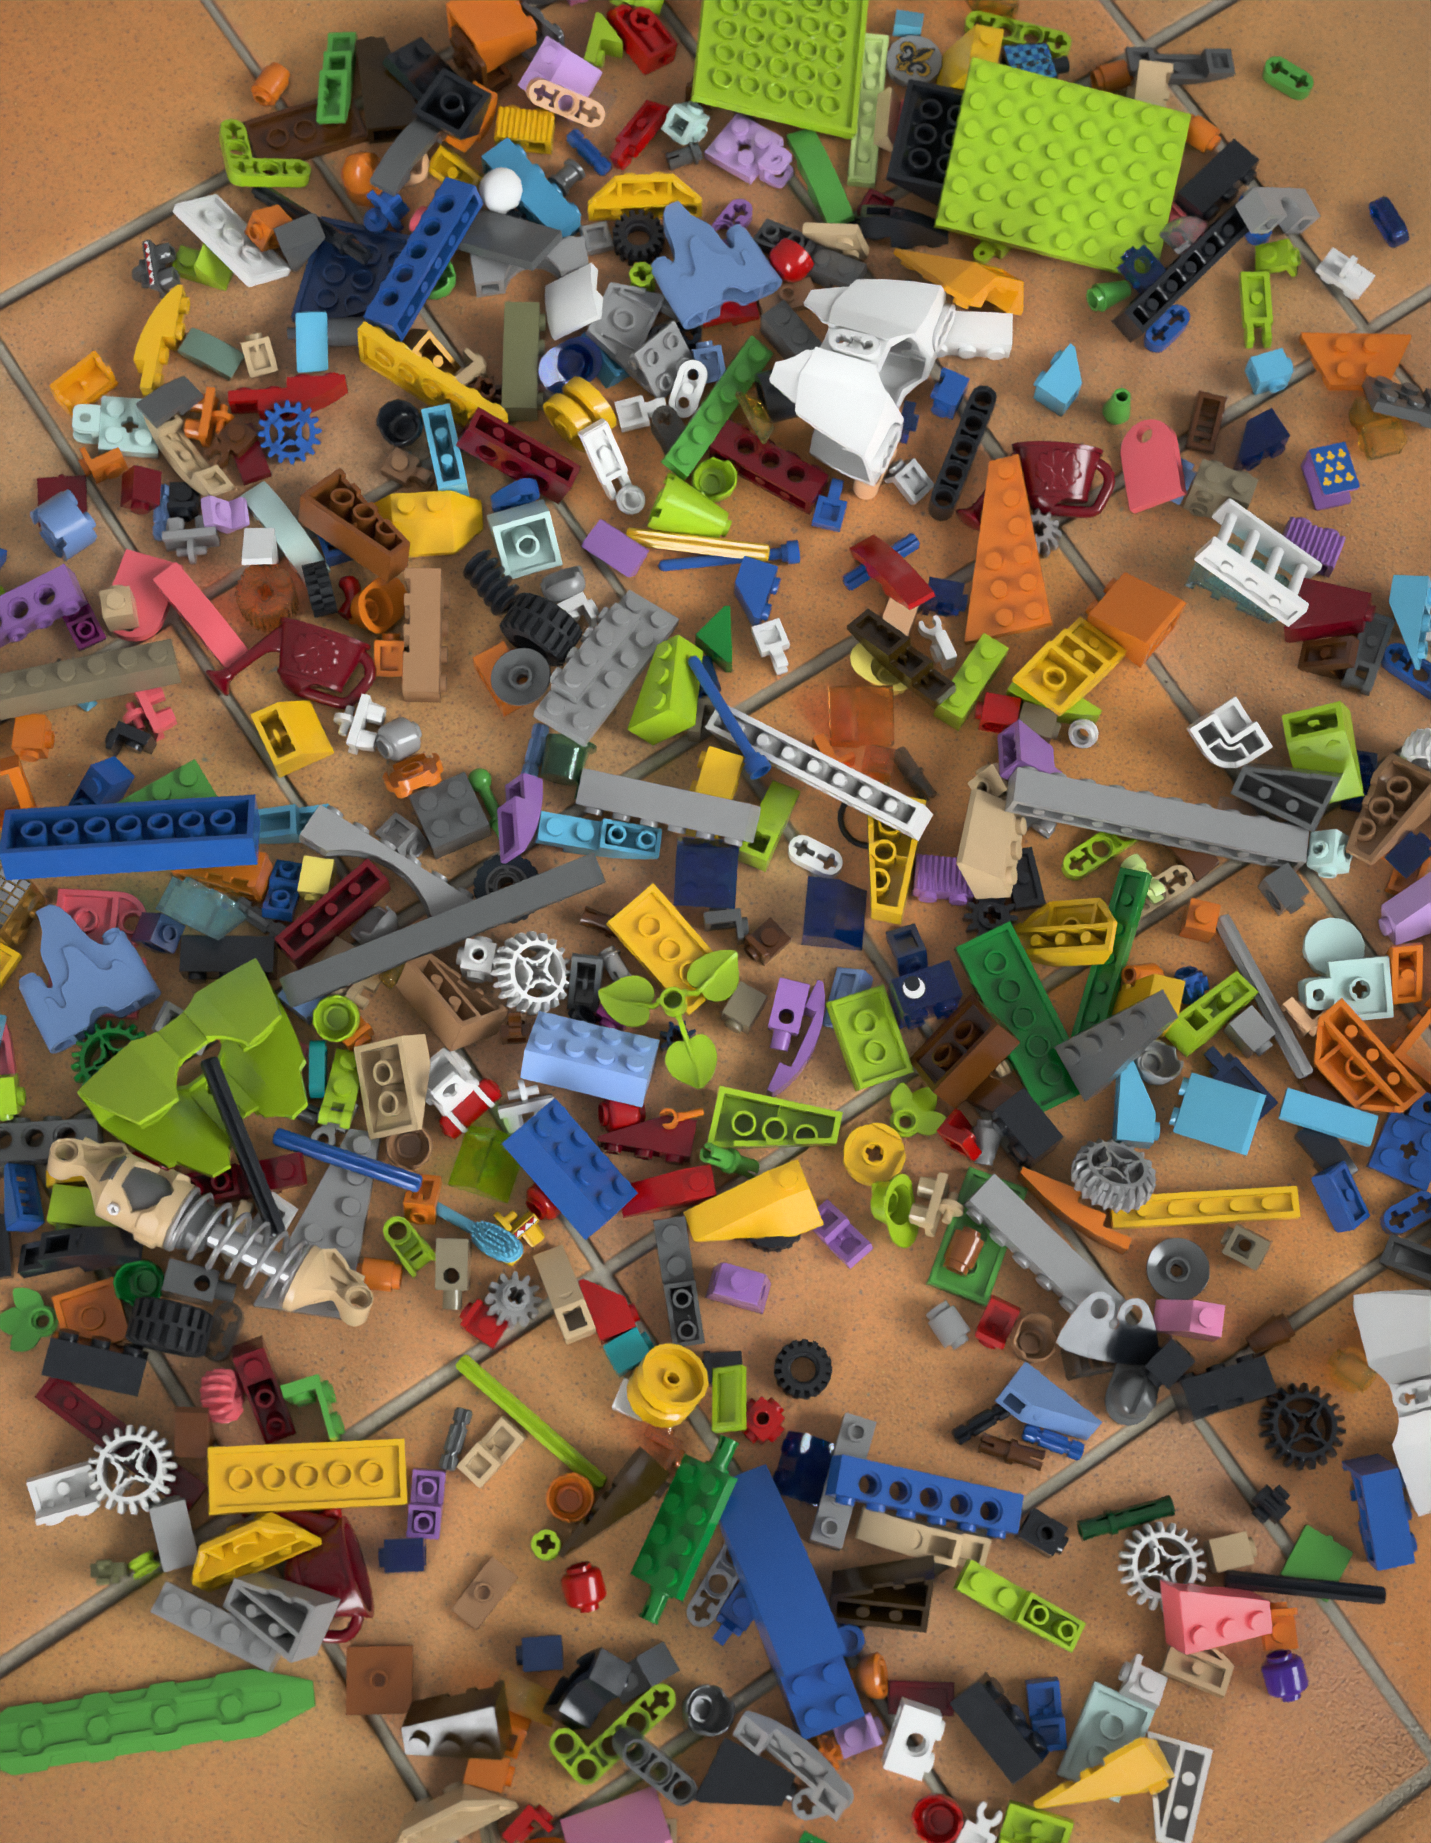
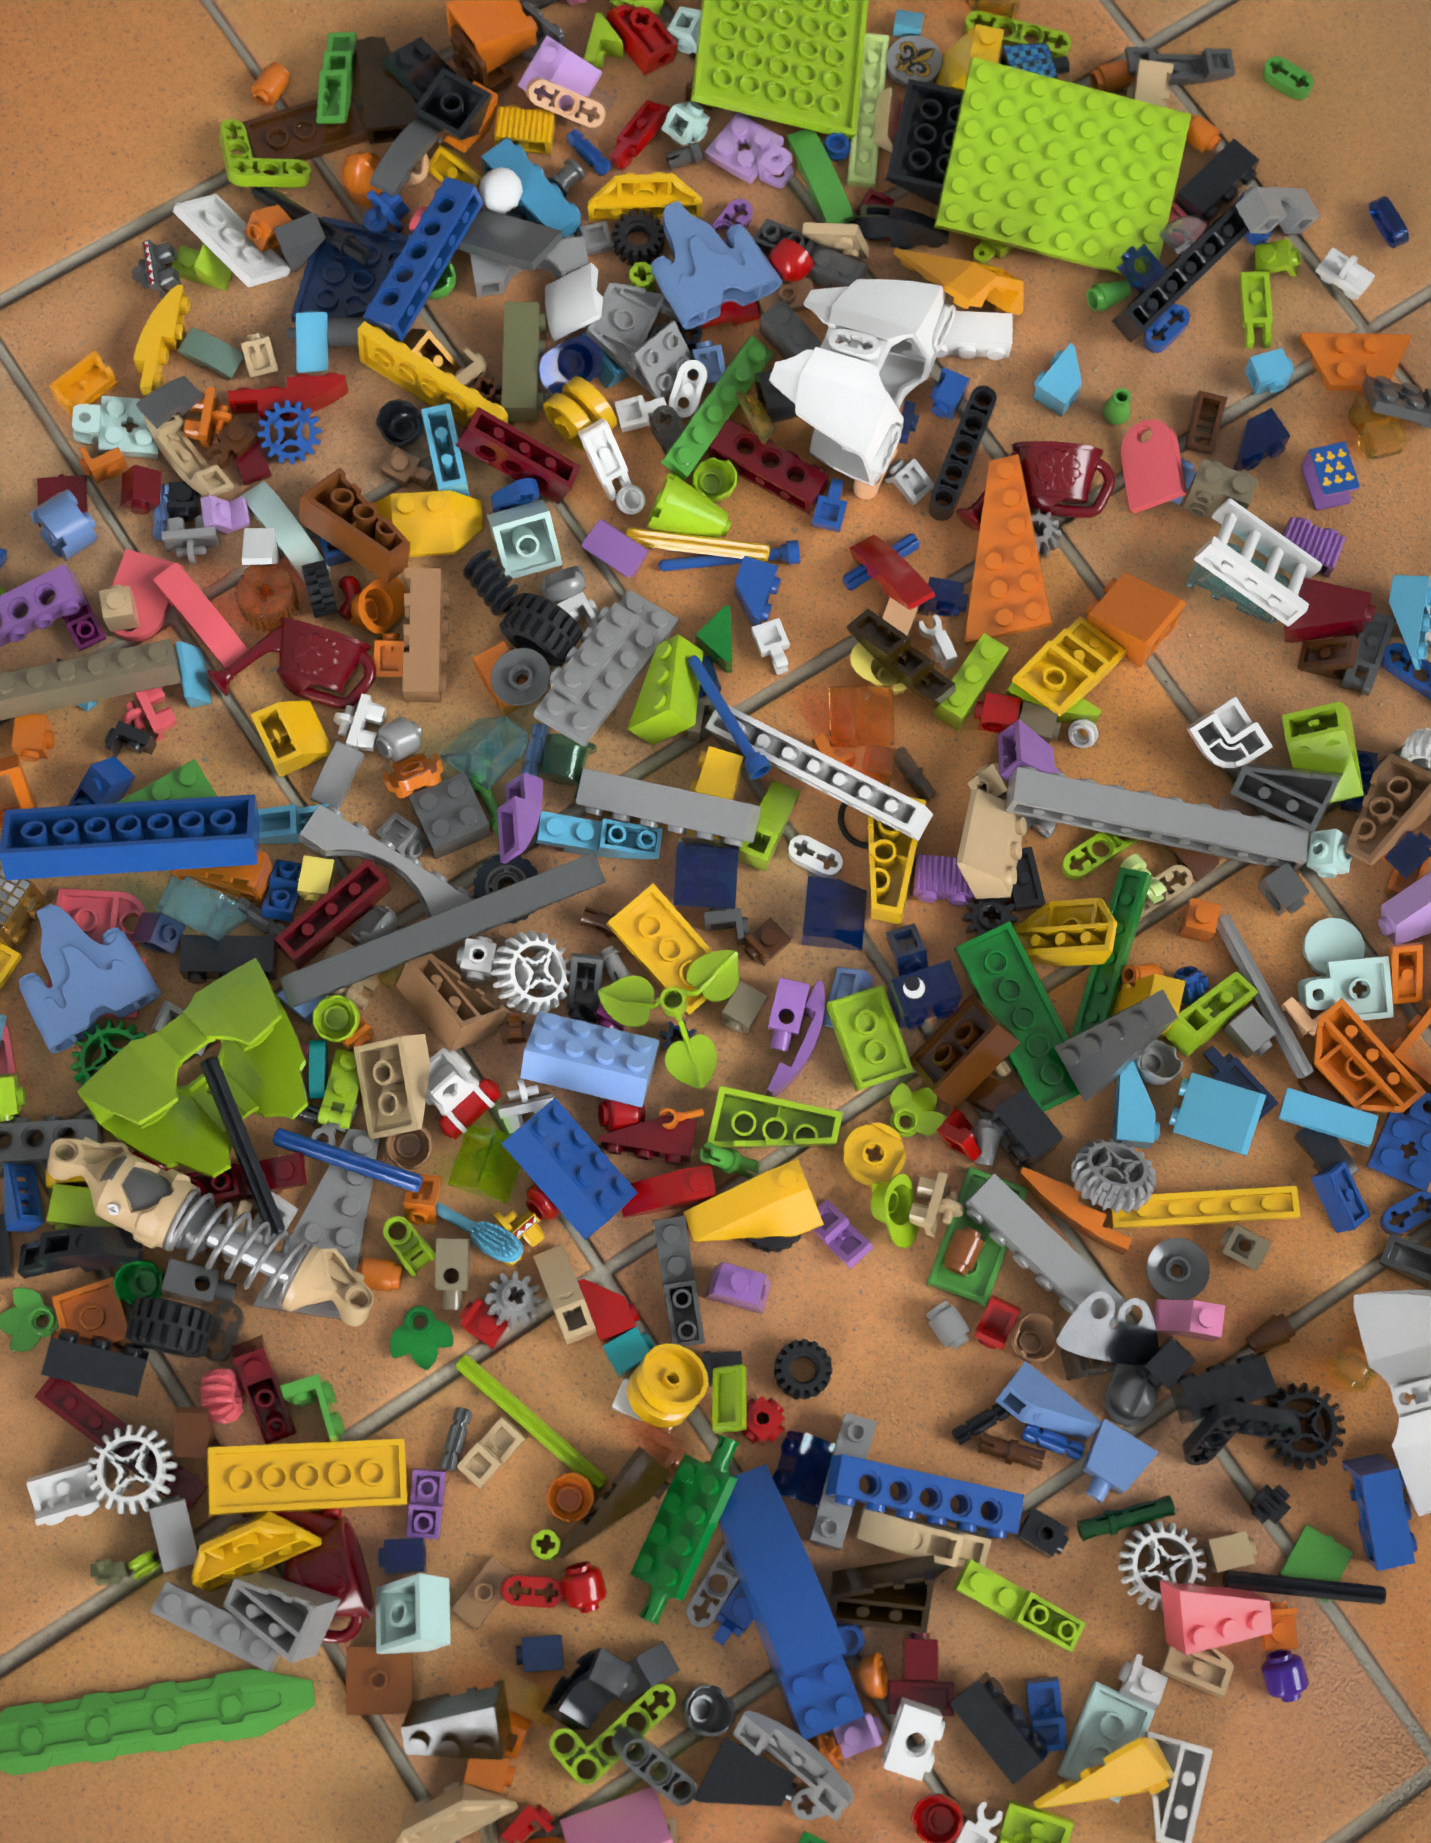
(193, 674): none -> medium azure slope
(337, 775): none -> light grey slope
(413, 1614): none -> light aqua slope
(420, 1342): none -> green plate
(487, 749): none -> clear light blue slope
(531, 1582): none -> red beam
(685, 29): none -> light aqua brick
(837, 146): none -> blue plate
(920, 1658): none -> dark red brick
(1114, 1460): none -> medium blue torso
(1242, 1418): none -> black beam

